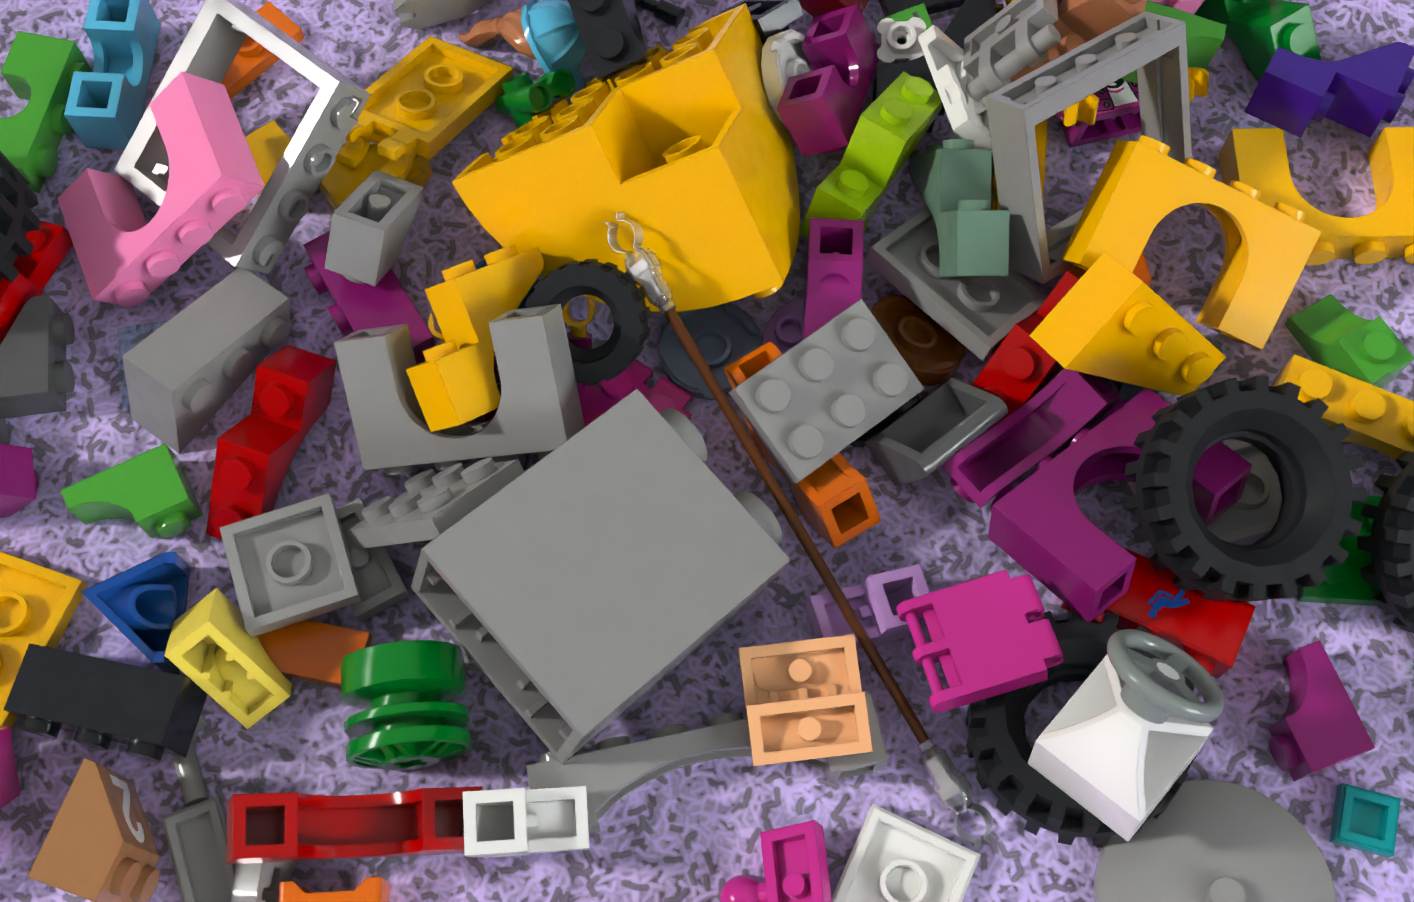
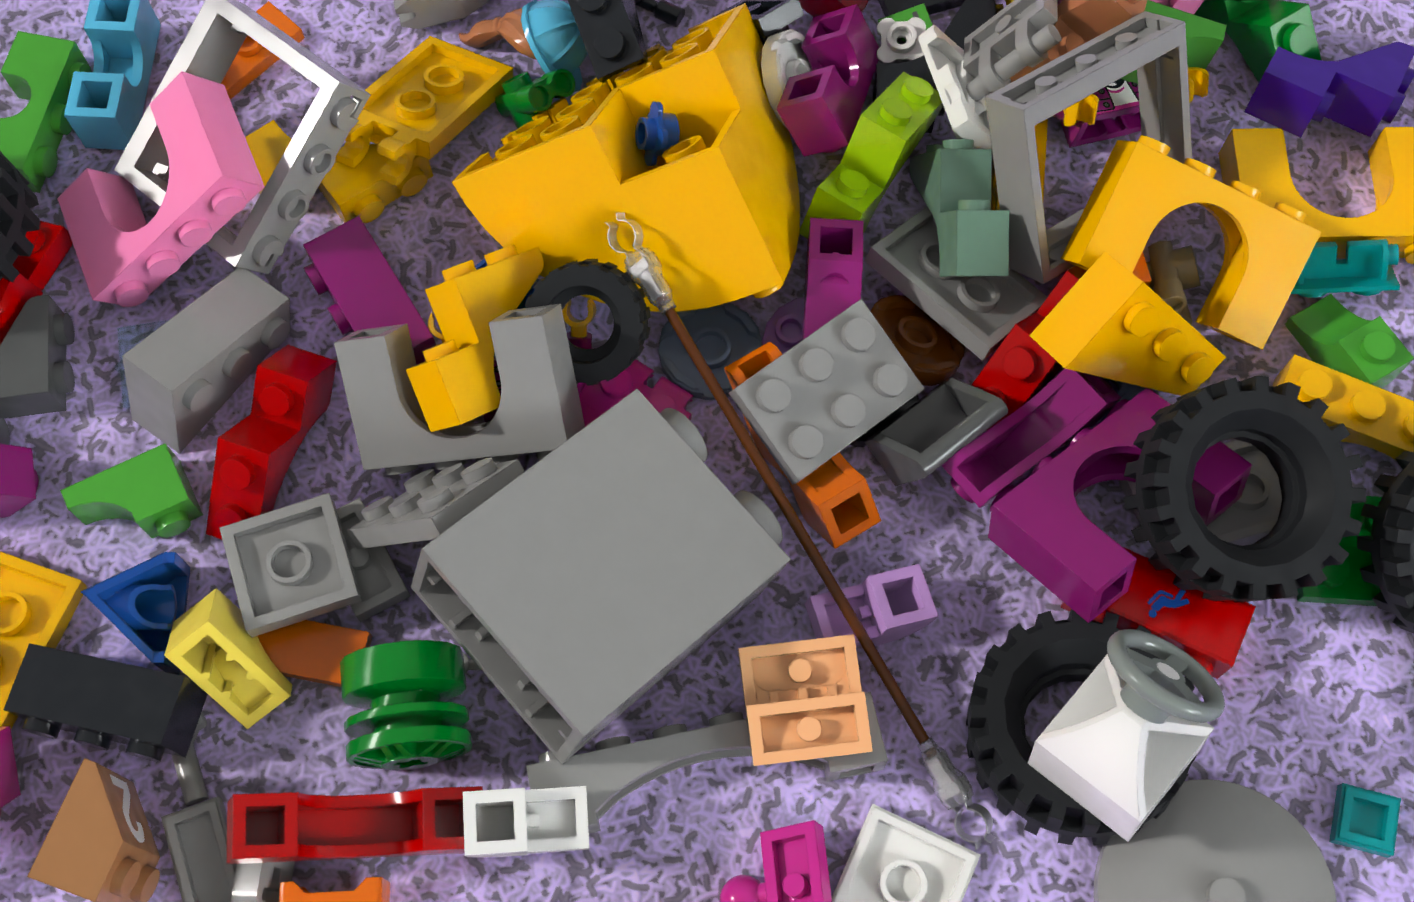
(372, 228): light grey slope -> none
(656, 133): none -> blue plate
(981, 638): dark pink plate -> none
(1172, 273): none -> dark tan plate
(1319, 720): magenta arch -> none
(1363, 271): none -> teal hinge

